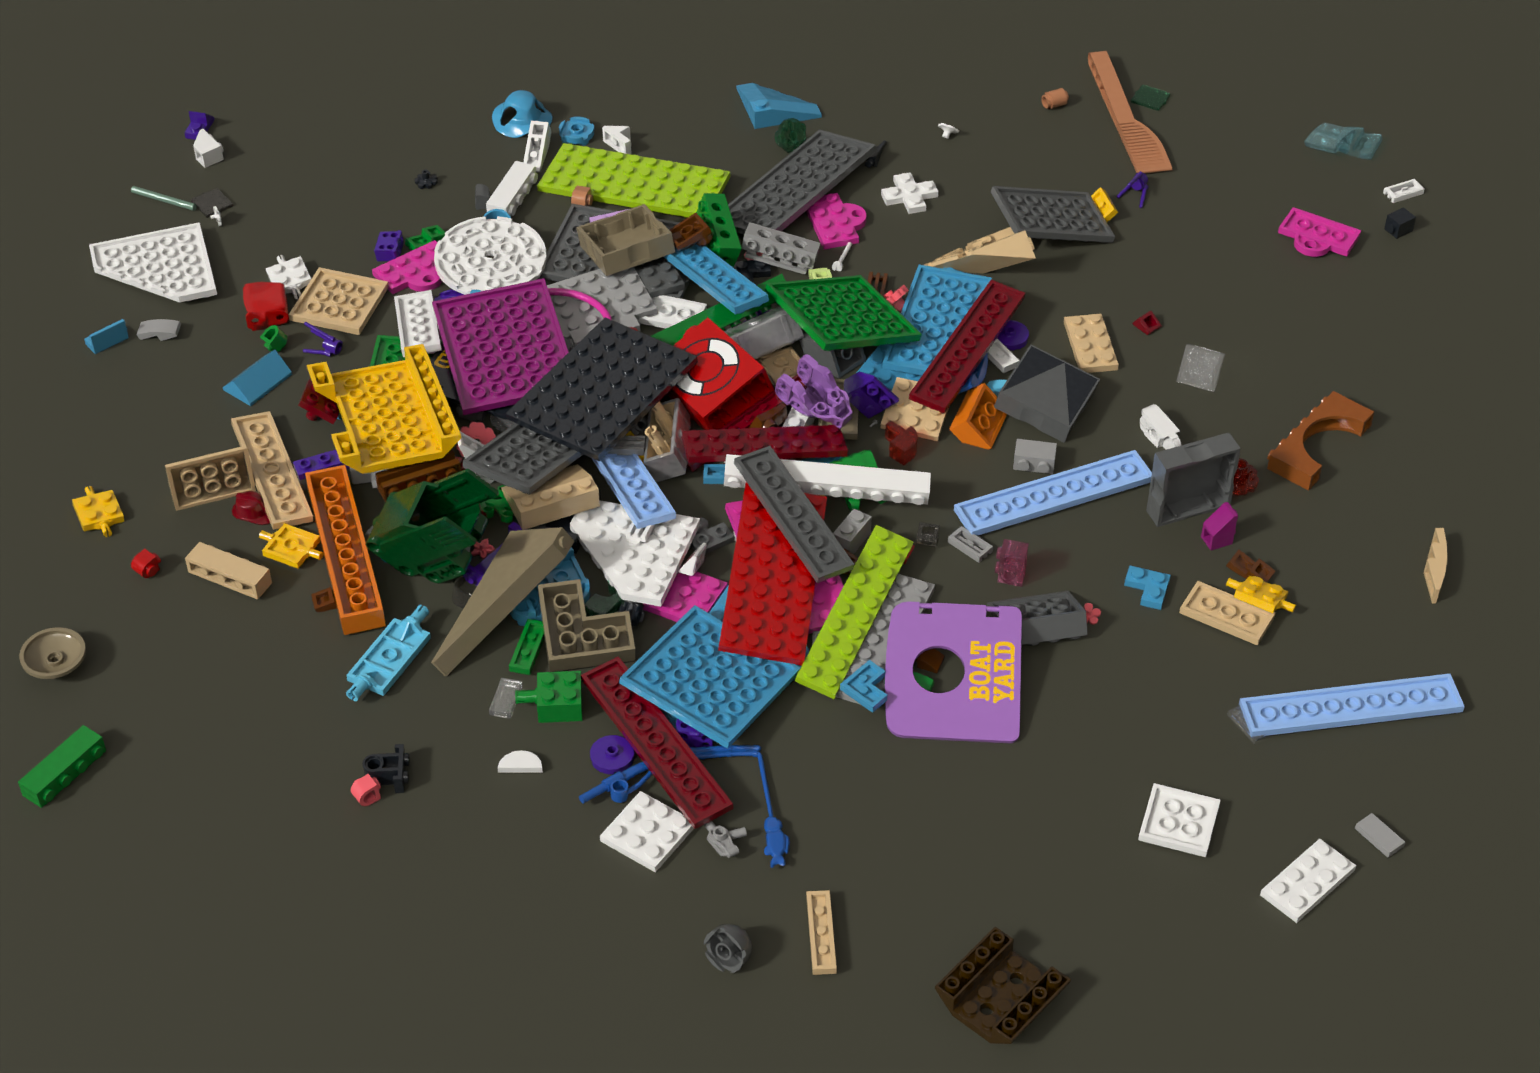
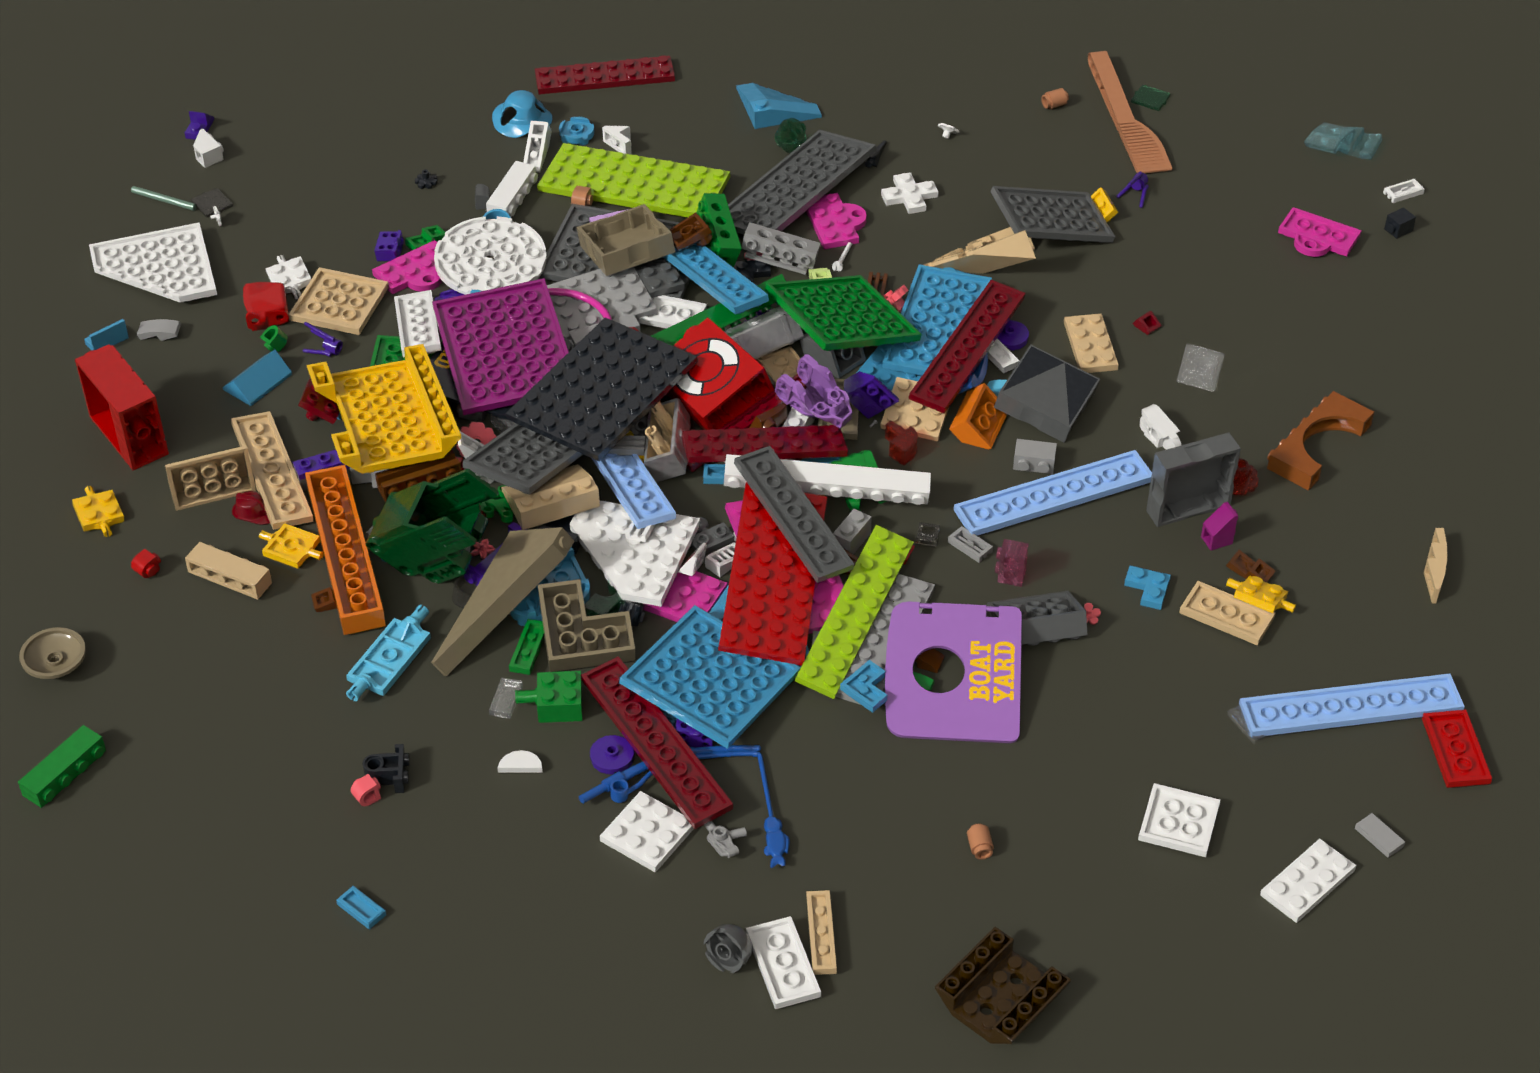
(122, 406): none -> red brick
(361, 907): none -> dark azure tile
(604, 74): none -> dark red plate
(720, 568): none -> white slope
(783, 962): none -> white plate
(980, 841): none -> nougat brick
(1456, 748): none -> red plate

